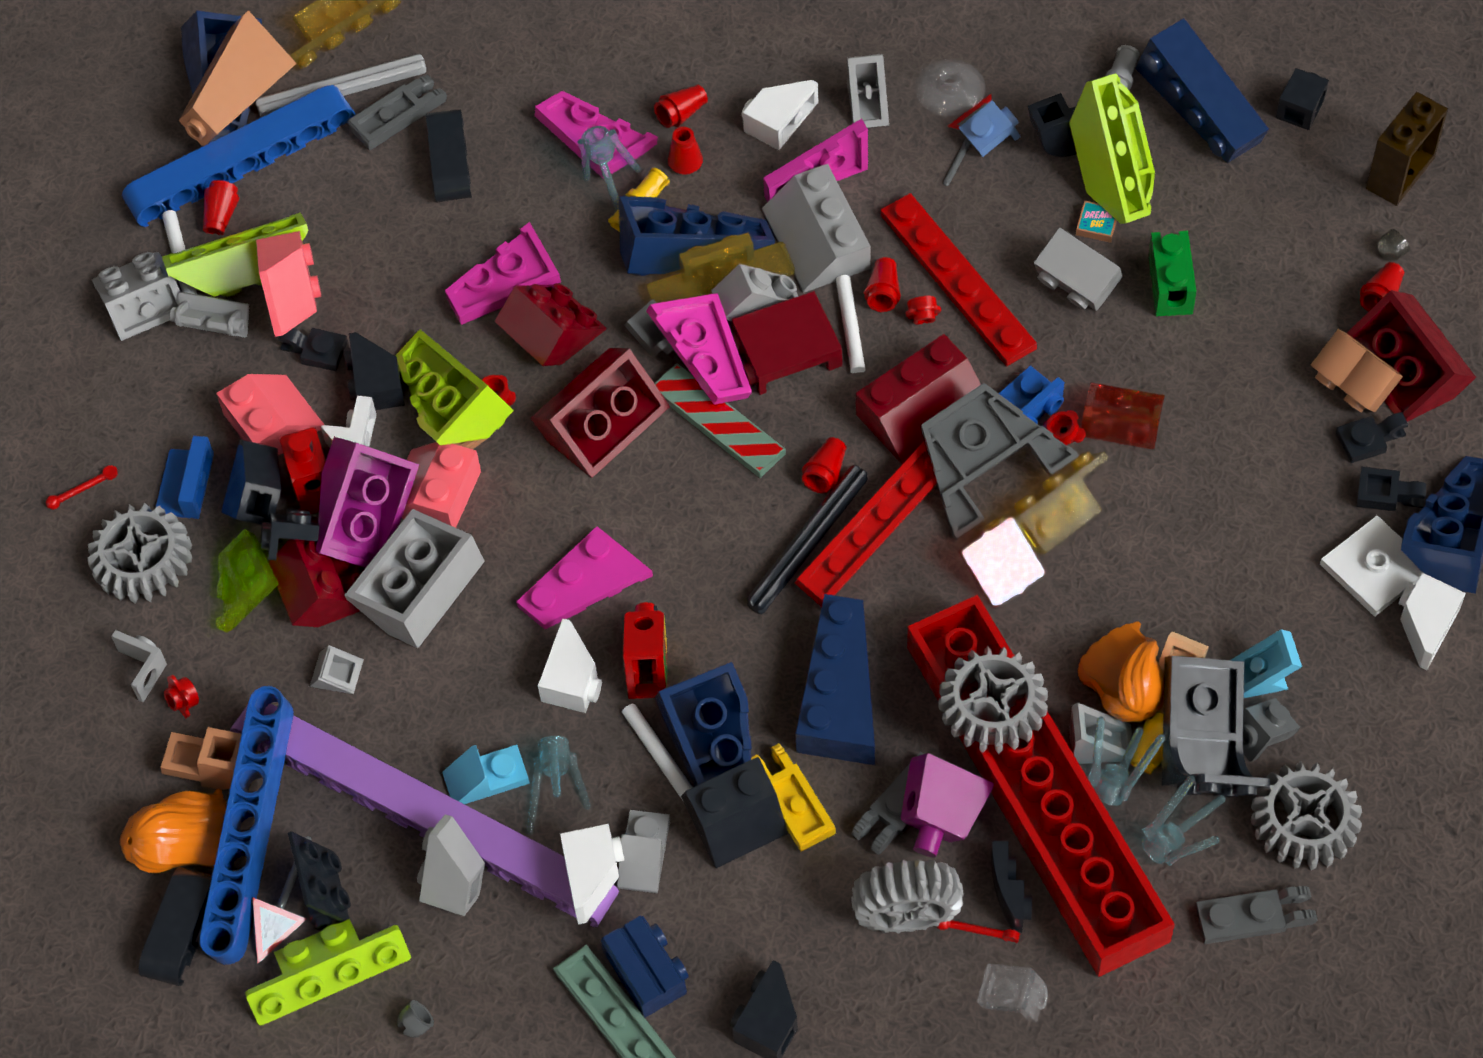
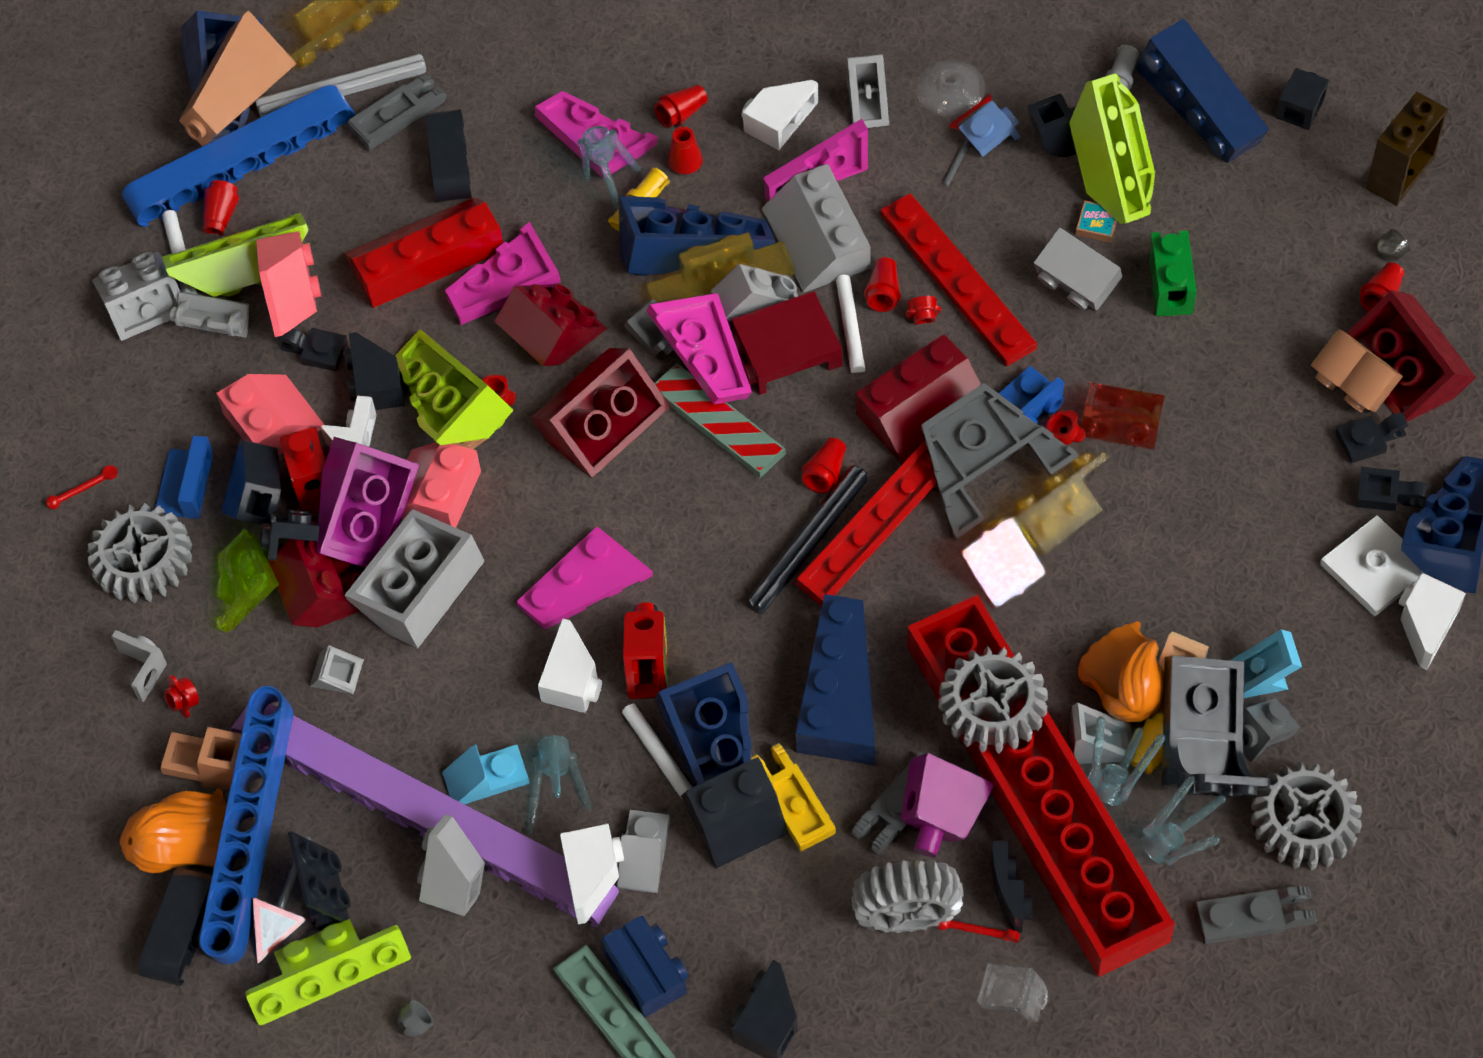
(425, 251): none -> red slope

